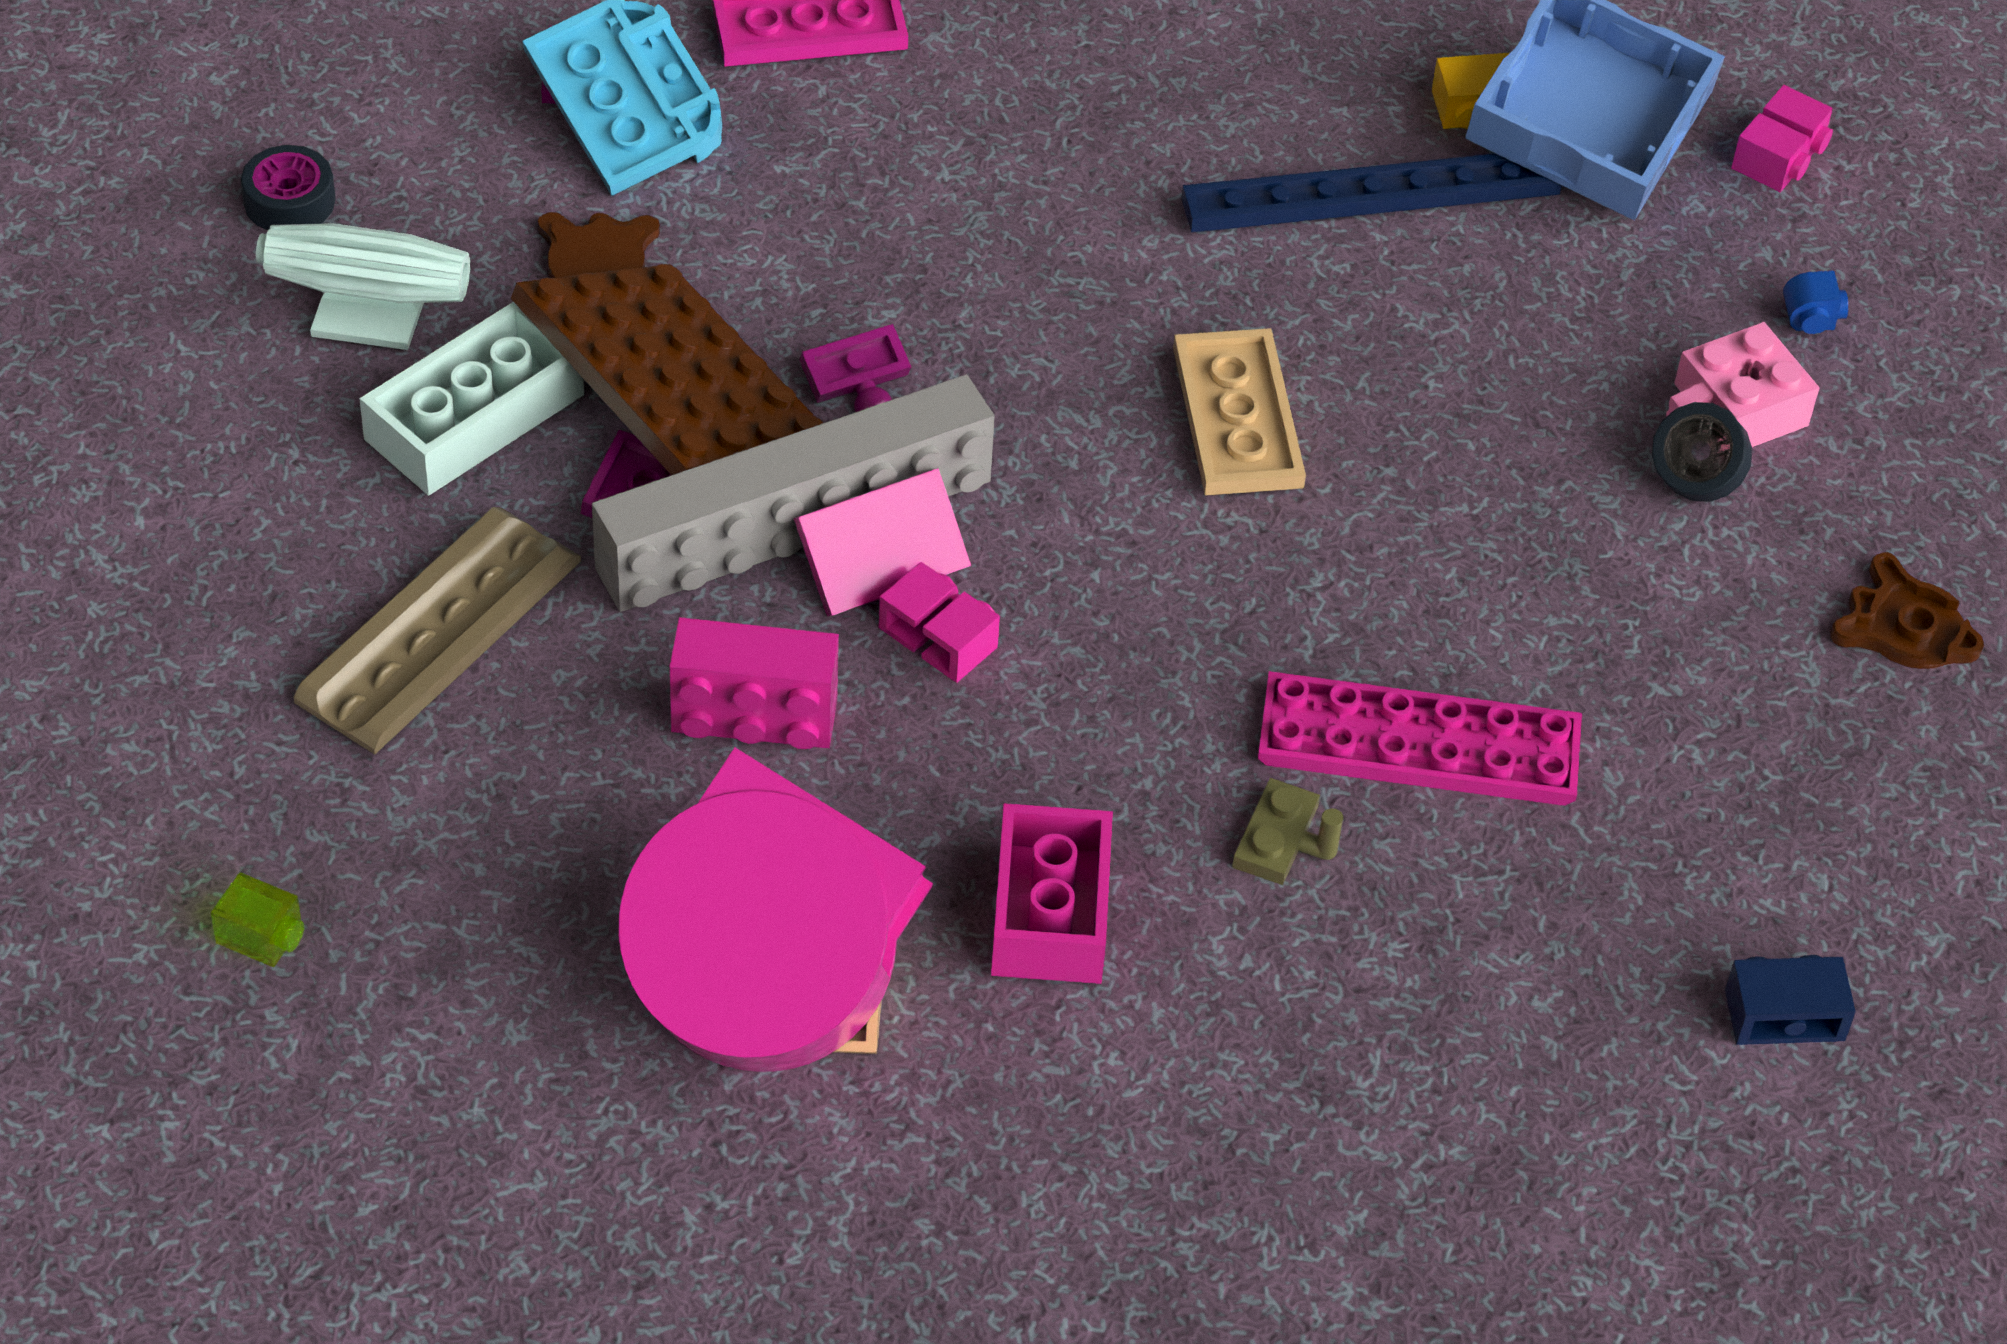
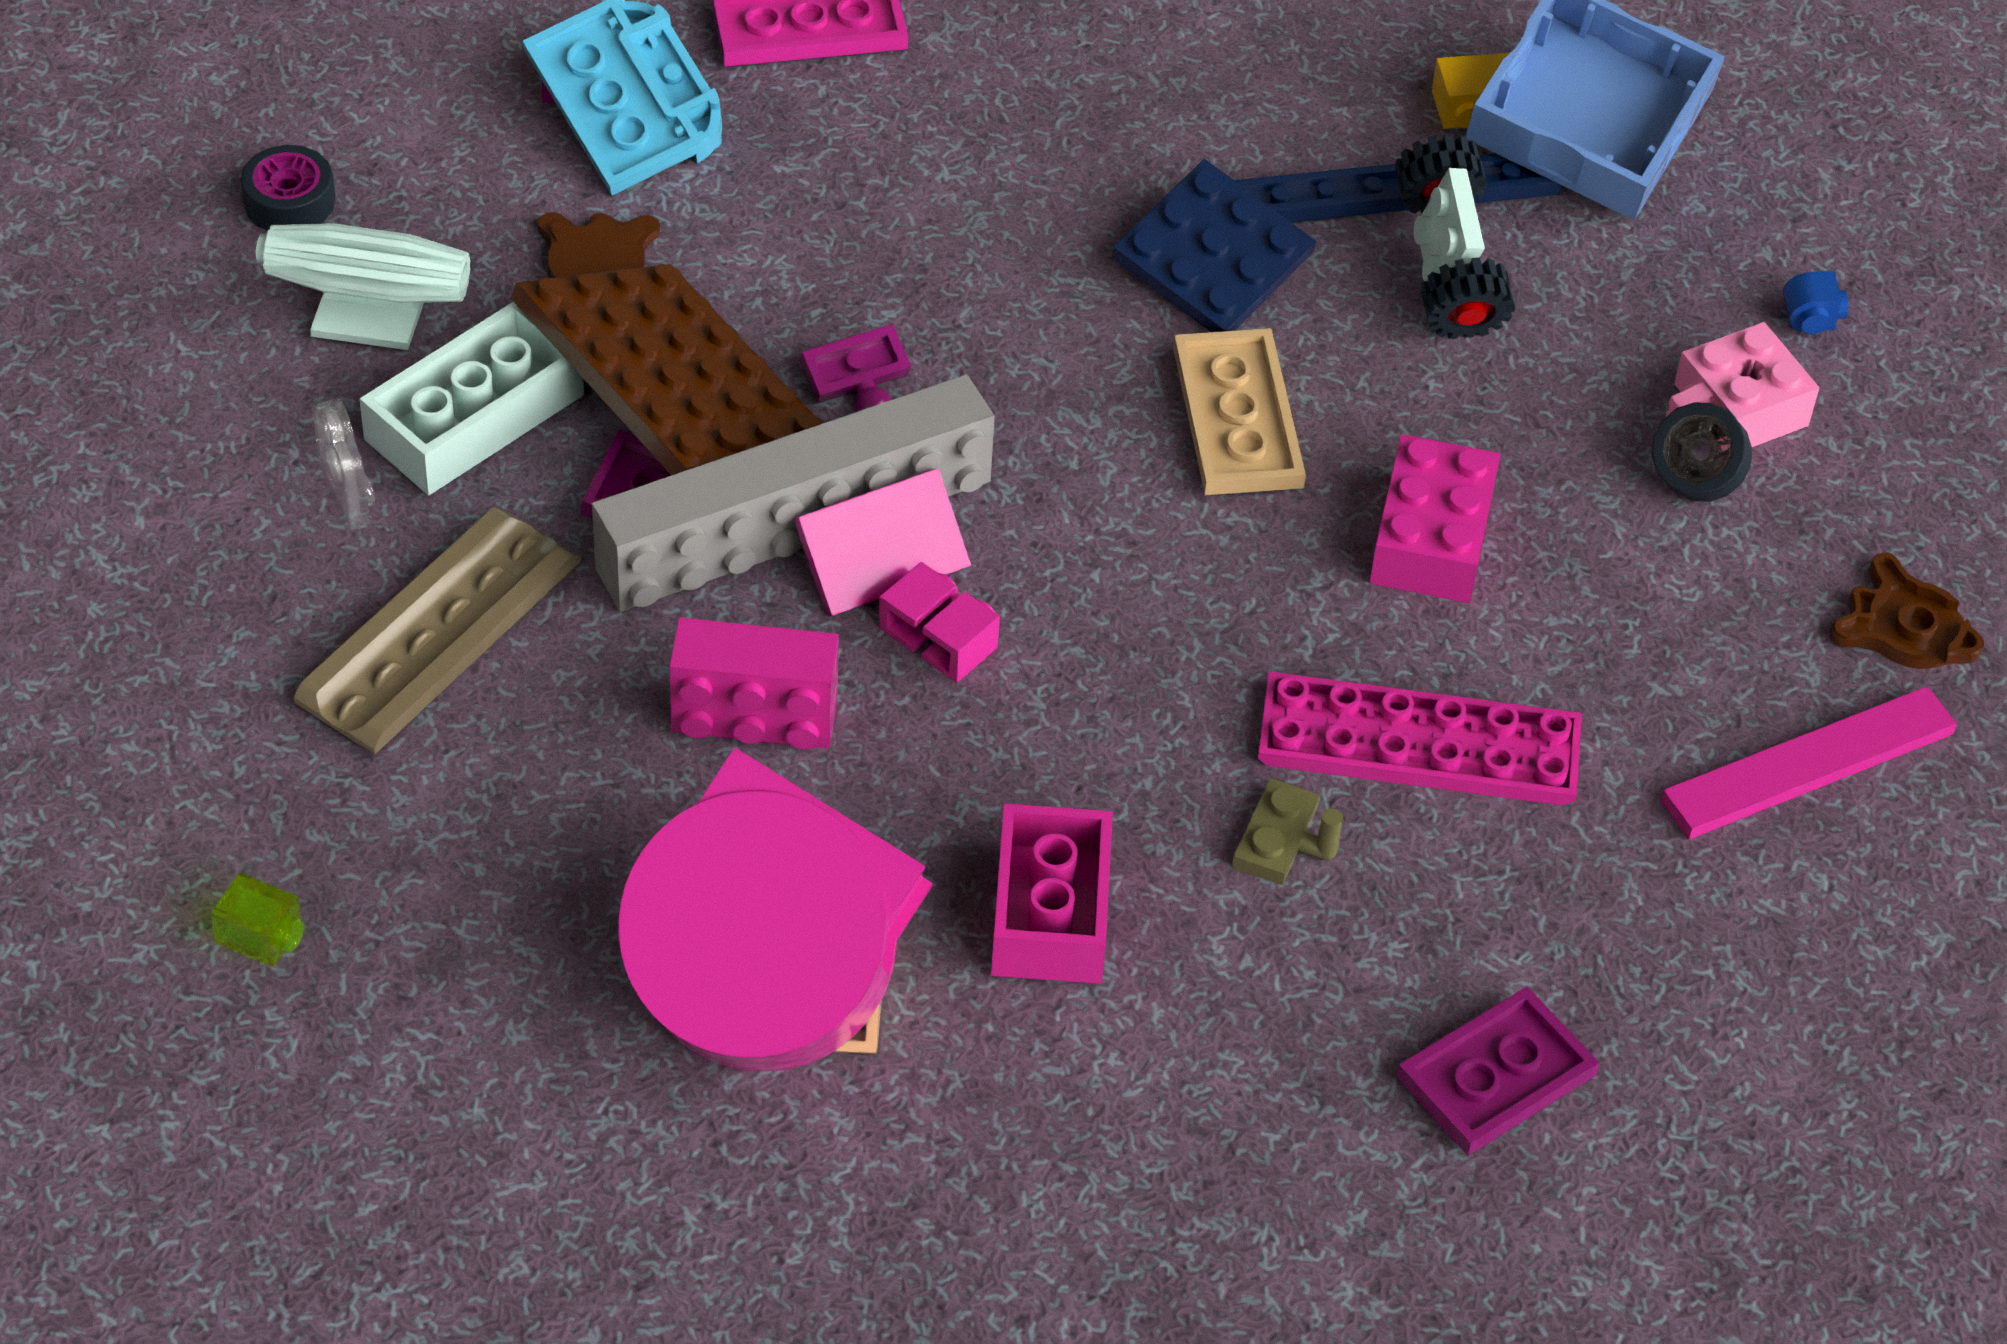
(342, 462): none -> clear plate
(1213, 249): none -> dark blue plate
(1434, 518): none -> dark pink brick
(1456, 287): none -> black plate
(1497, 1070): none -> magenta plate
(1783, 138): dark pink piece -> none
(1789, 1000): dark blue brick -> none
(1808, 762): none -> dark pink tile

